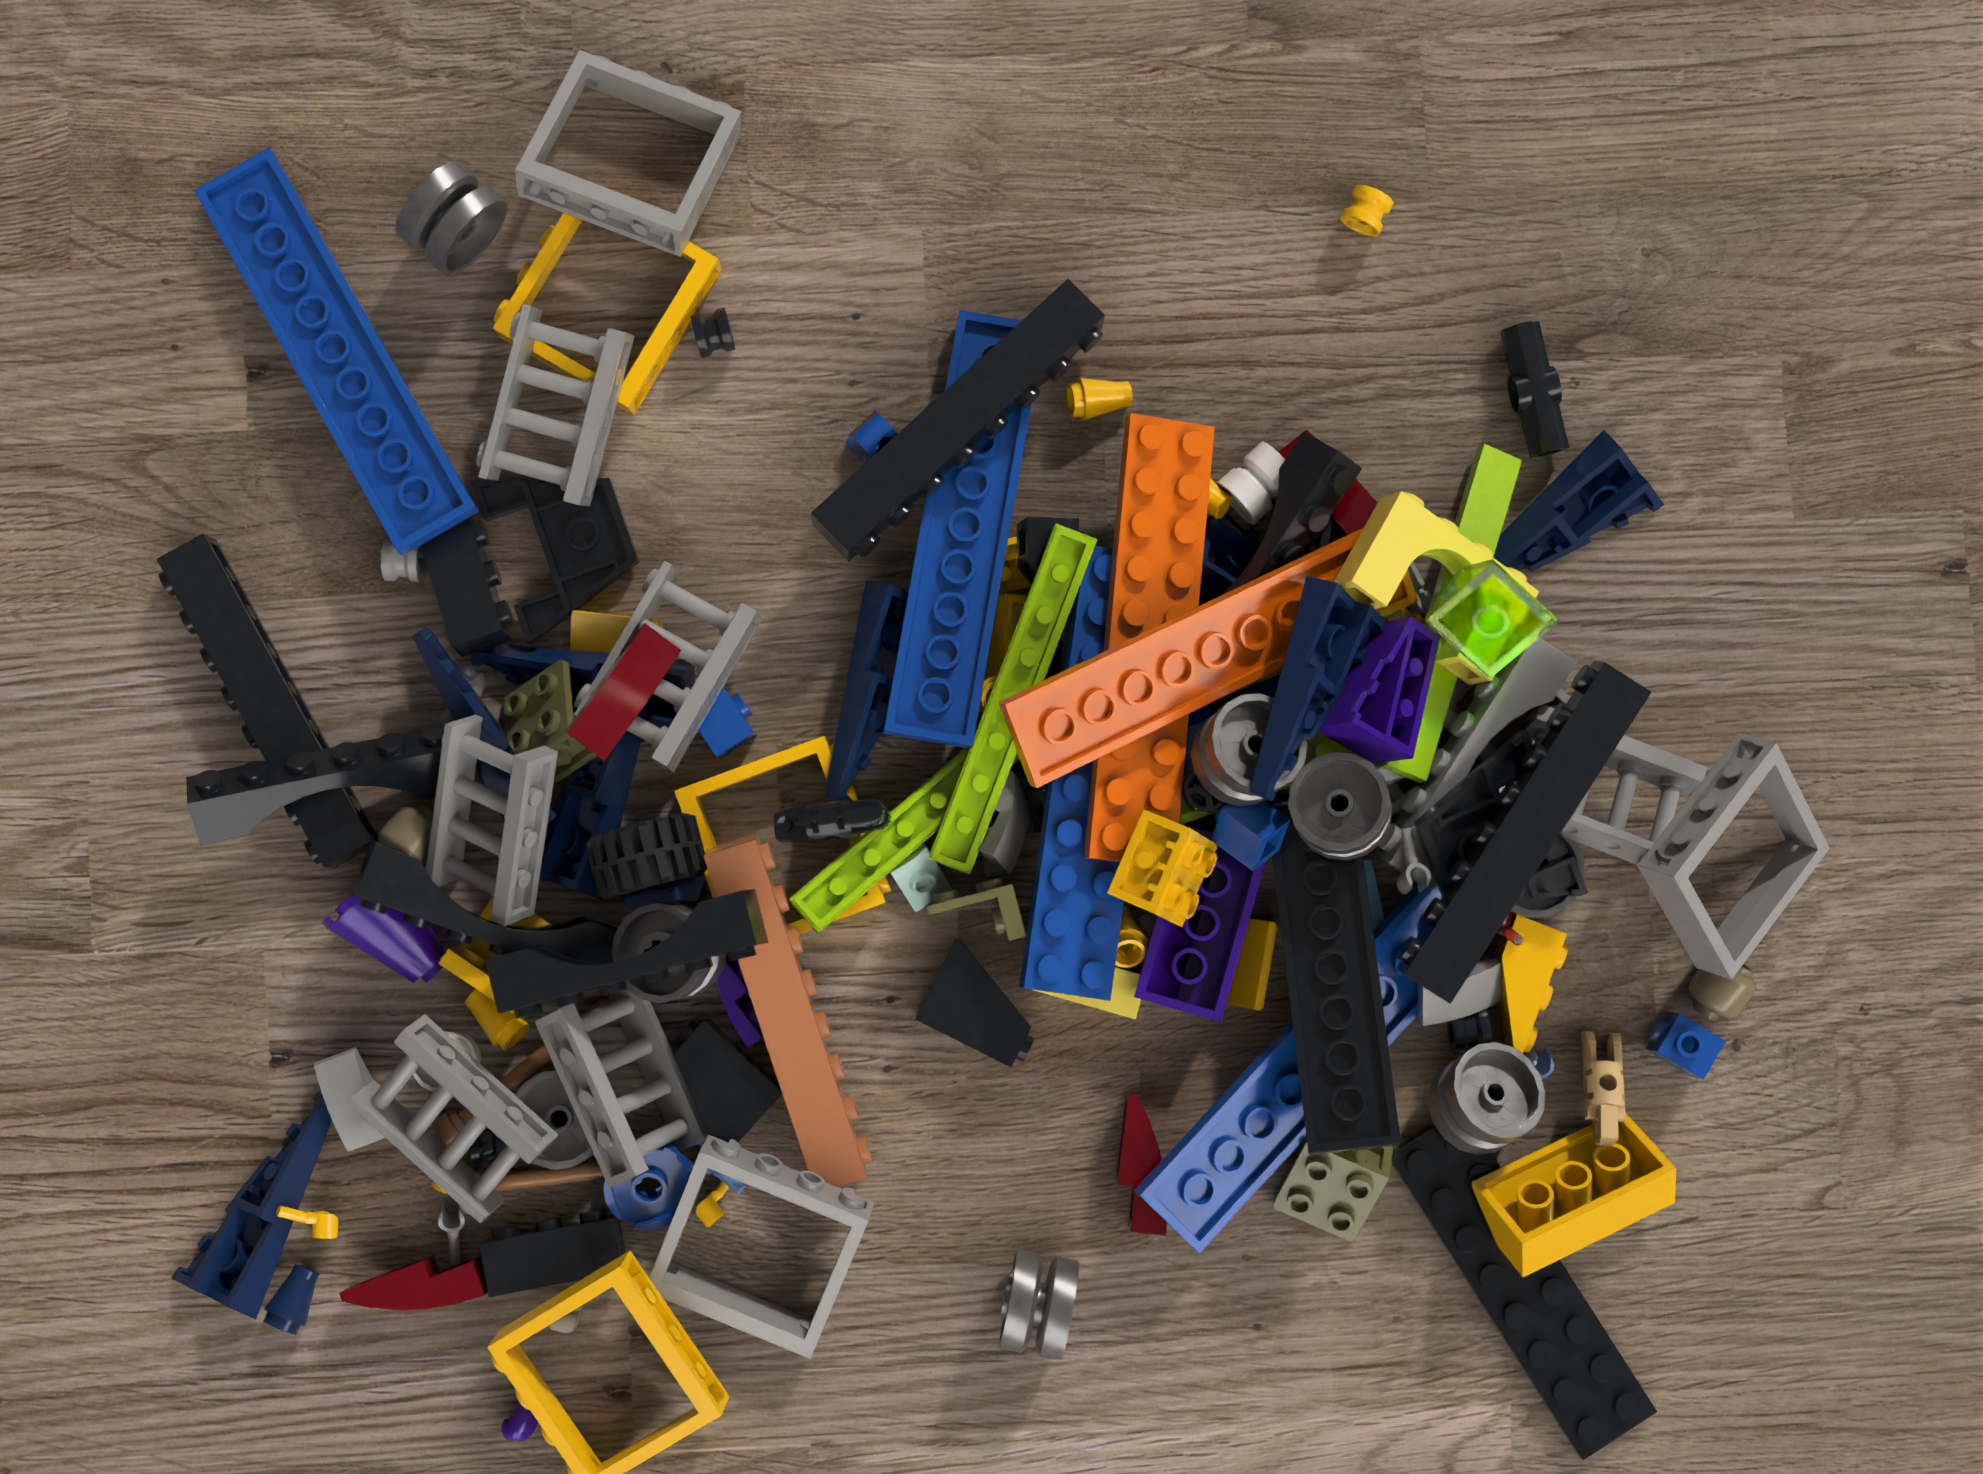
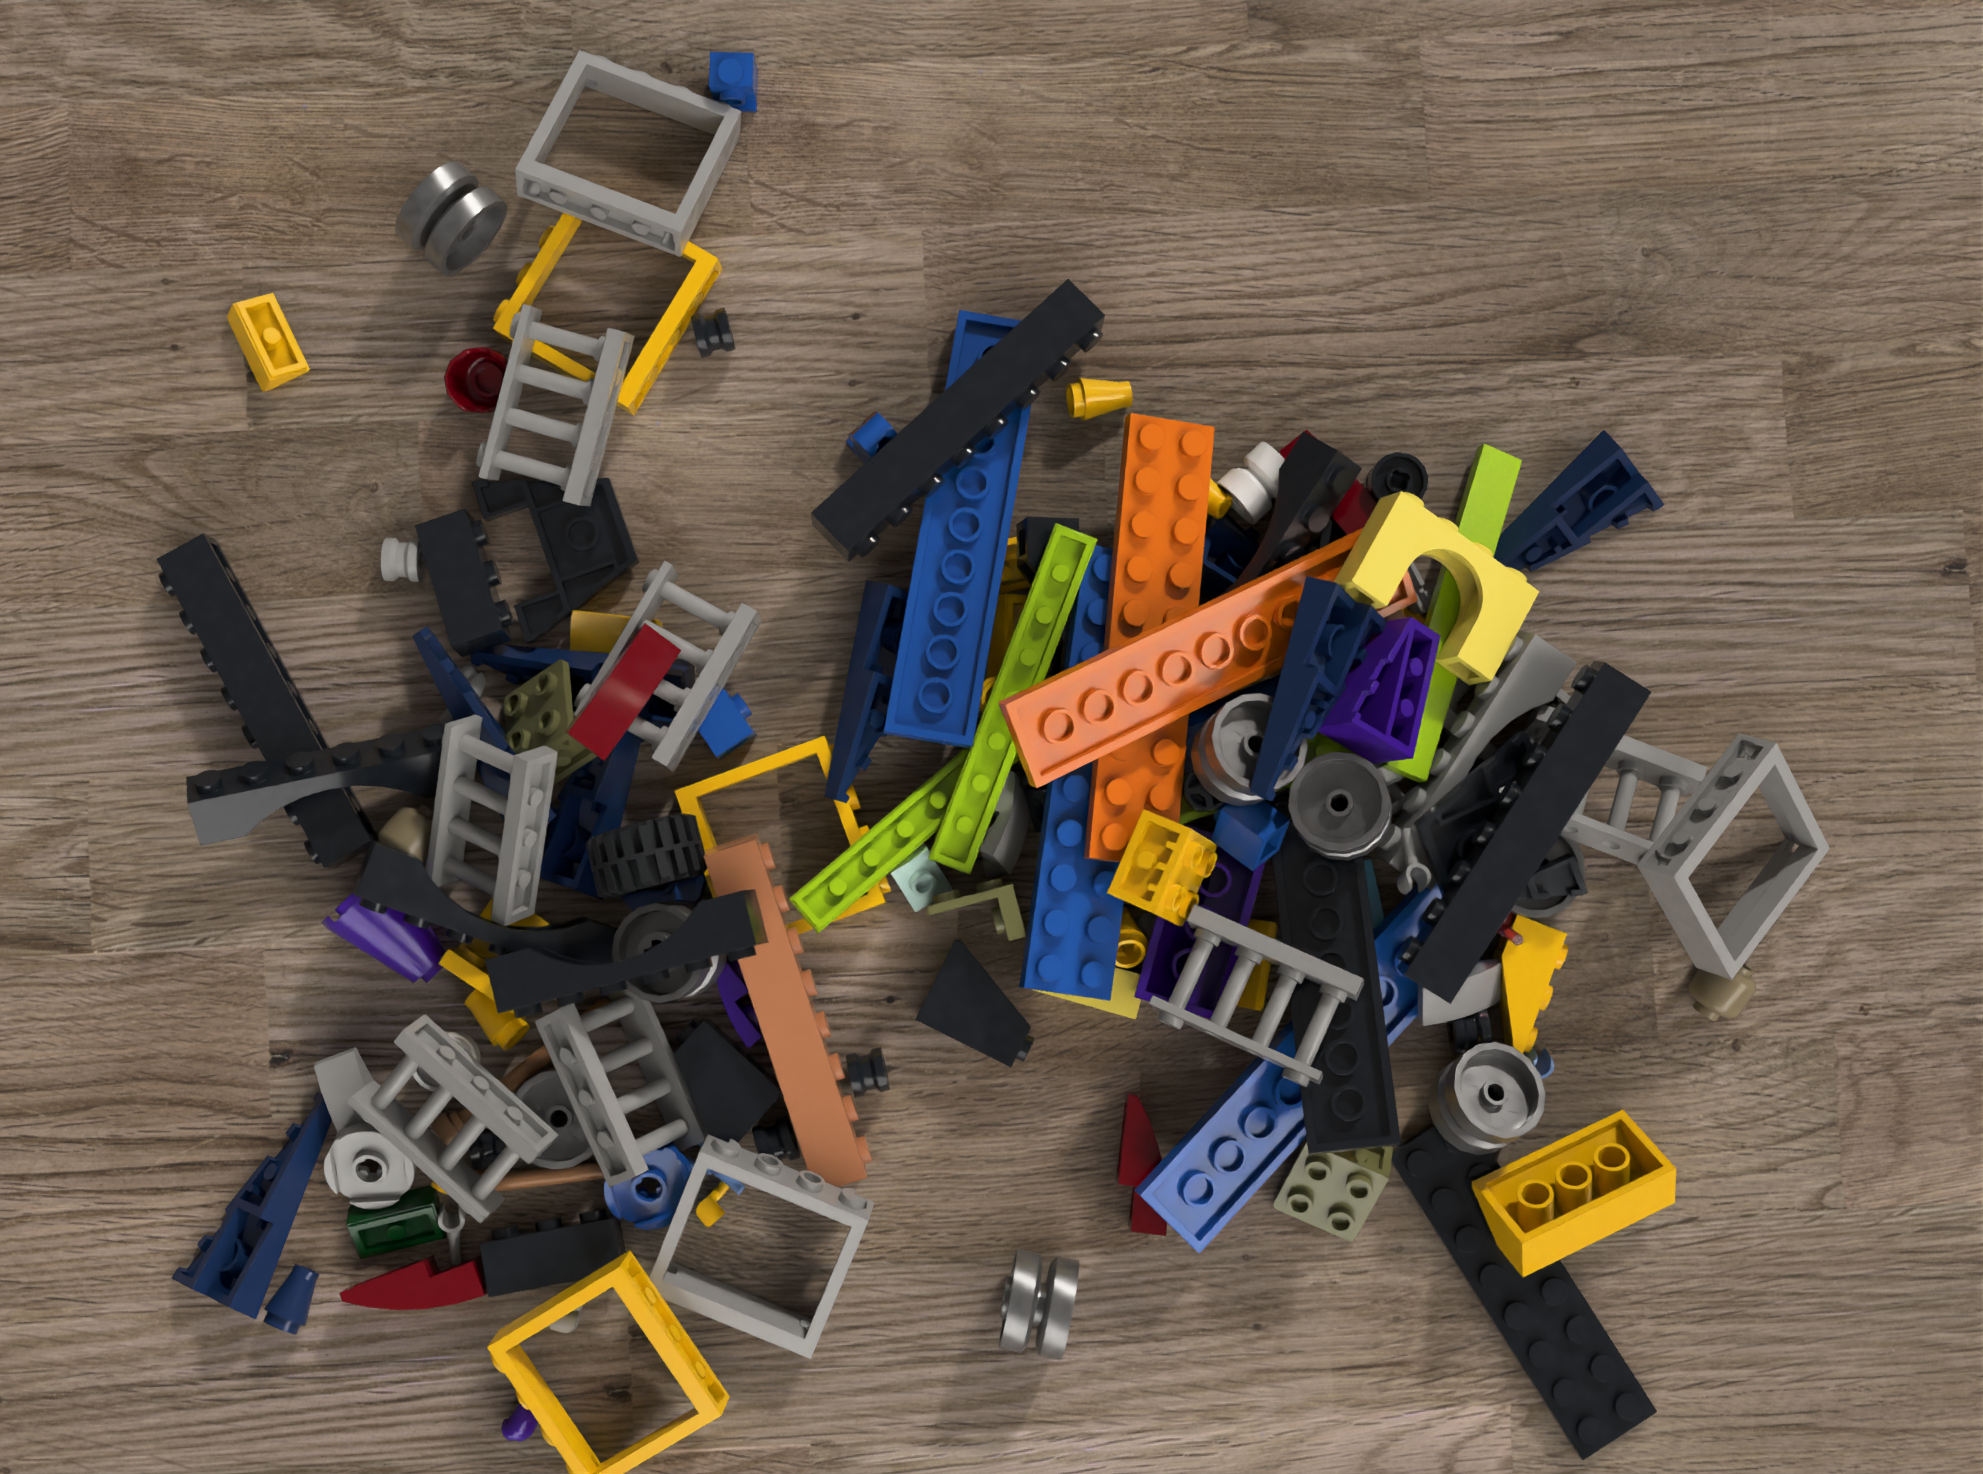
(267, 341): none -> yellow slope
(323, 1223): yellow hand -> none
(336, 352): blue plate -> none
(355, 1181): none -> light grey plate
(396, 1227): none -> dark green slope
(475, 379): none -> dark red hair
(734, 79): none -> blue brick
(777, 1140): none -> black wheel
(830, 820): black hinge -> none
(867, 1072): none -> black wheel
(1293, 968): none -> light grey fence
(1366, 210): yellow wheel -> none
(1395, 474): none -> black wheel
(1488, 616): clear neon green slope -> none
(1534, 389): black piece -> none
(1601, 1105): tan hinge -> none
(1684, 1044): blue brick -> none

